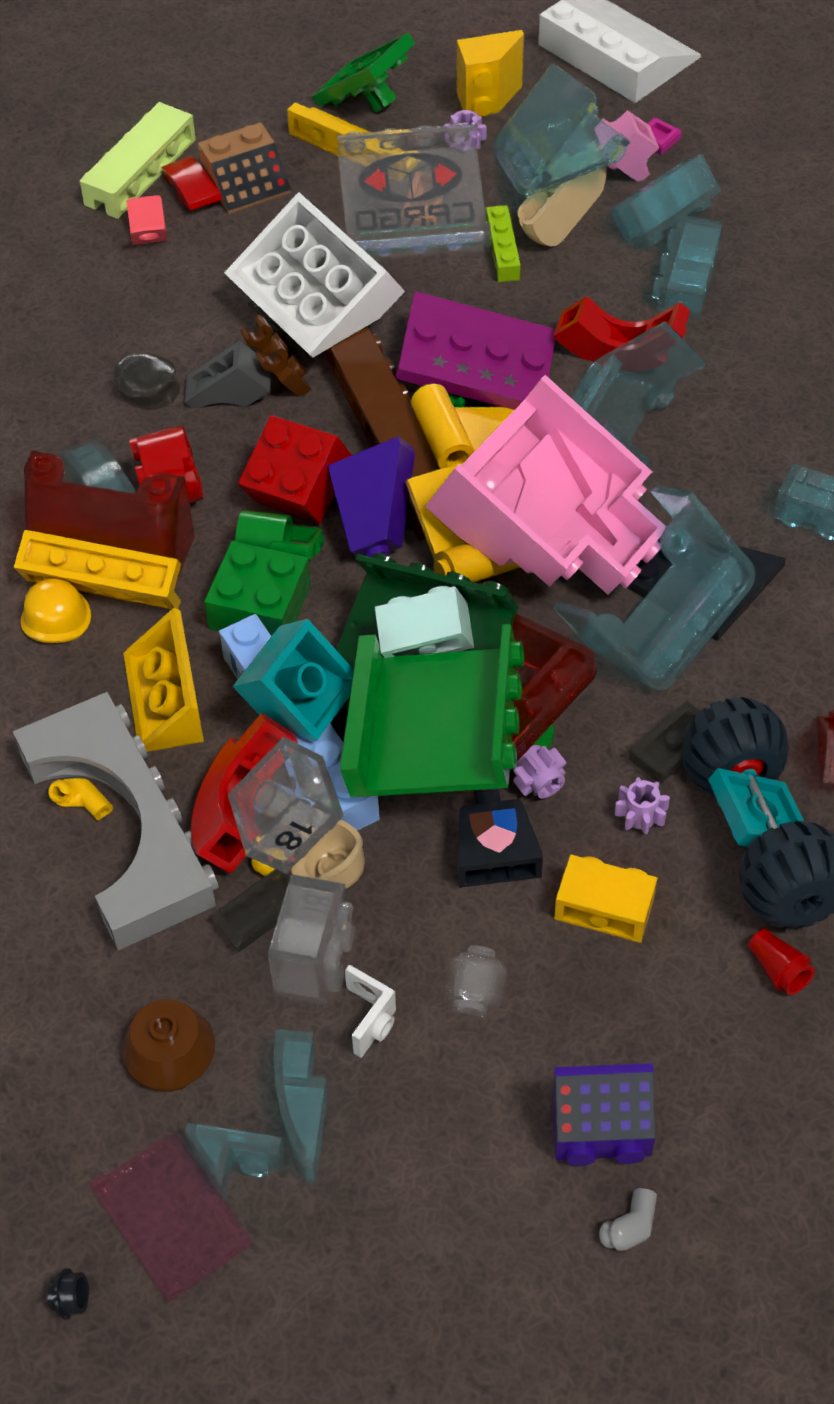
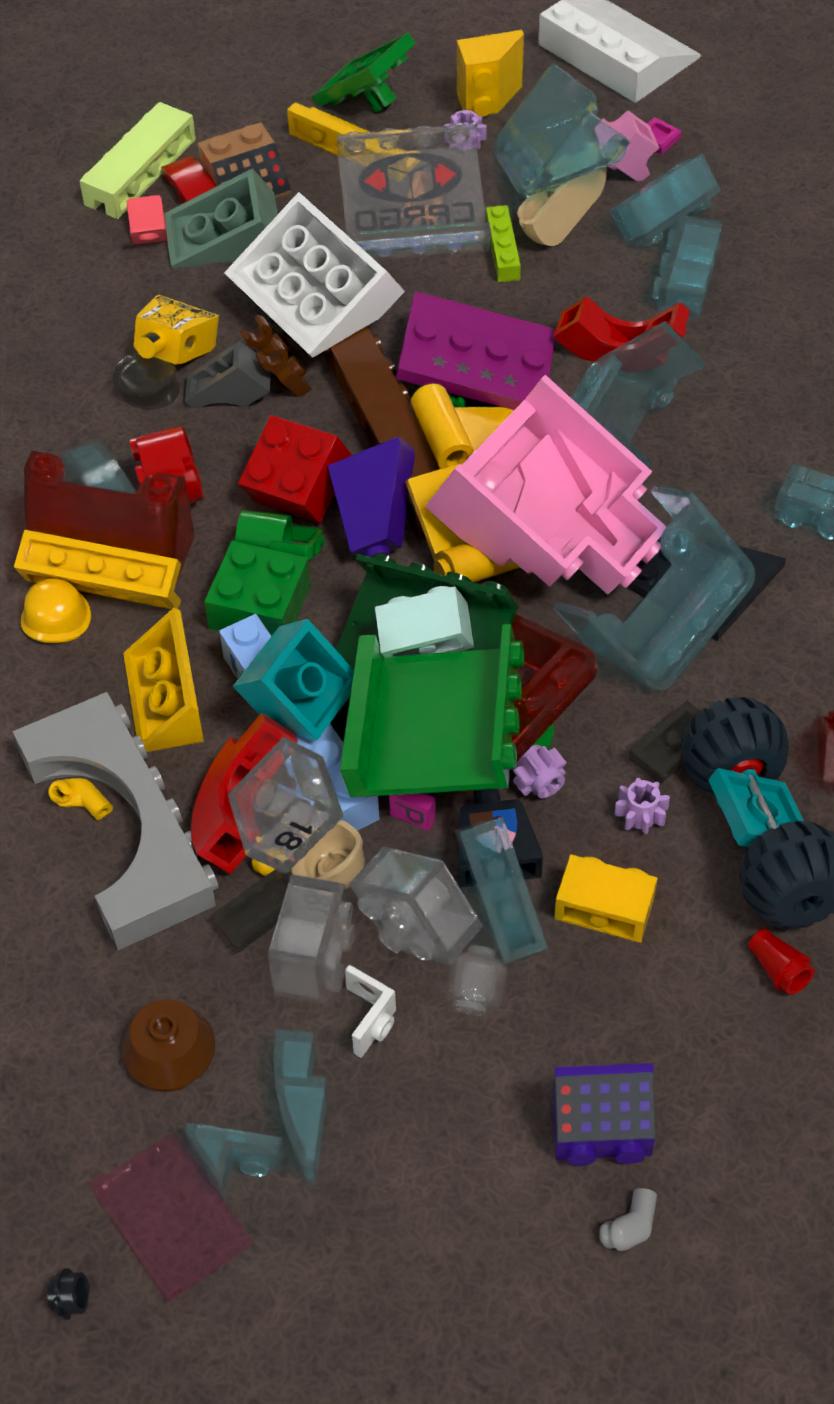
(174, 331): none -> yellow torso
(220, 221): none -> sand green slope
(414, 809): none -> dark pink tile
(415, 905): none -> clear brick
(501, 889): none -> clear light blue brick

